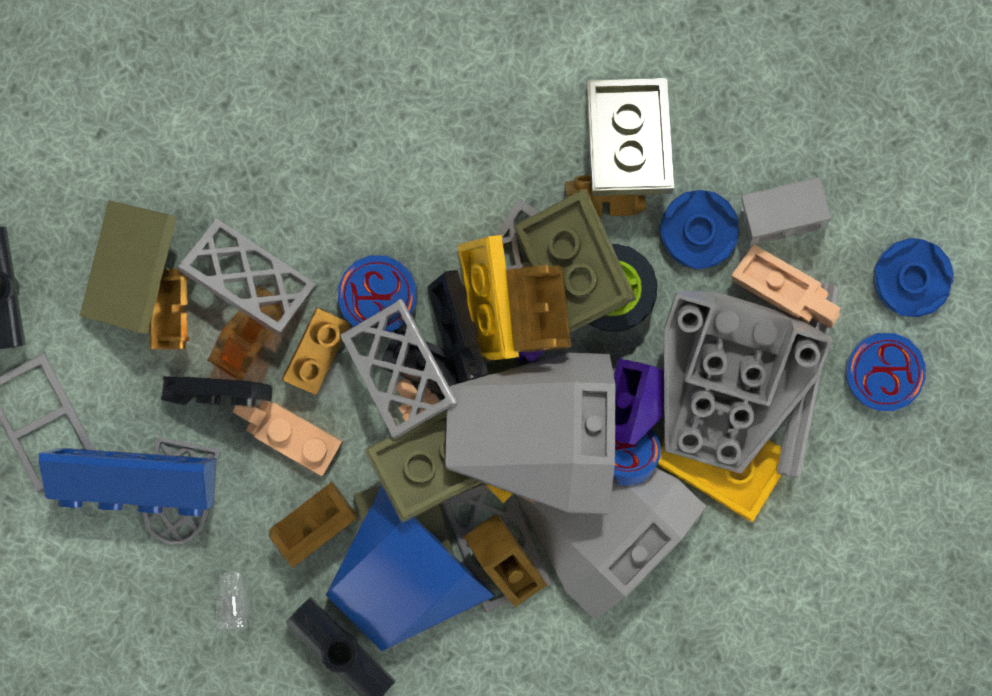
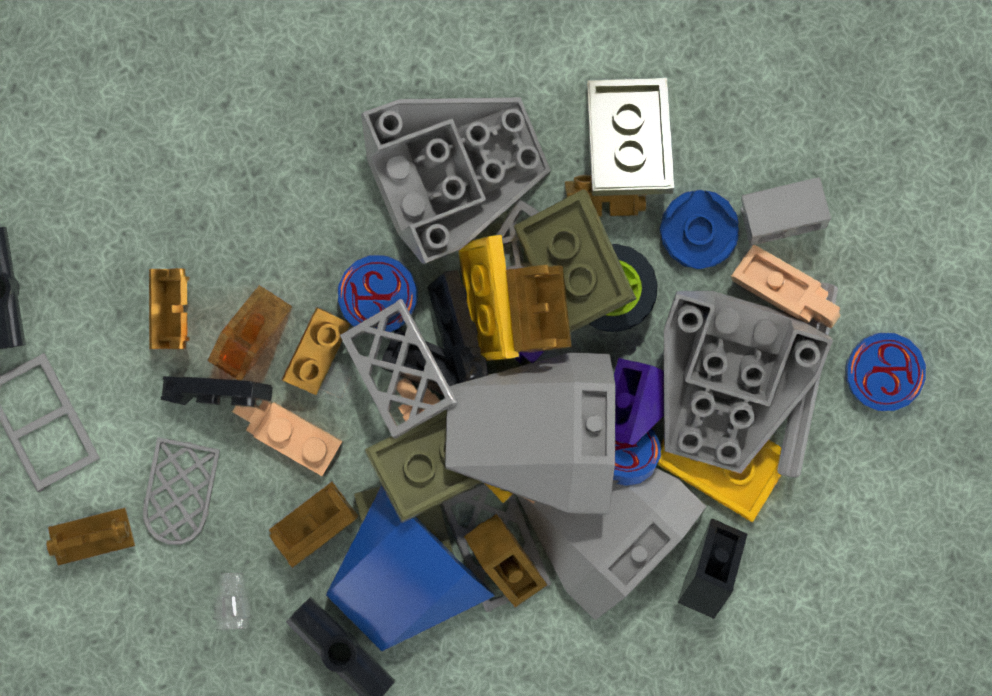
(90, 536): none -> pearl gold hinge
(128, 266): olive tile -> none
(128, 478): blue slope -> none
(249, 306): light grey window -> none
(450, 166): none -> light grey wedge
(713, 569): none -> black slope
(901, 280): blue tile -> none

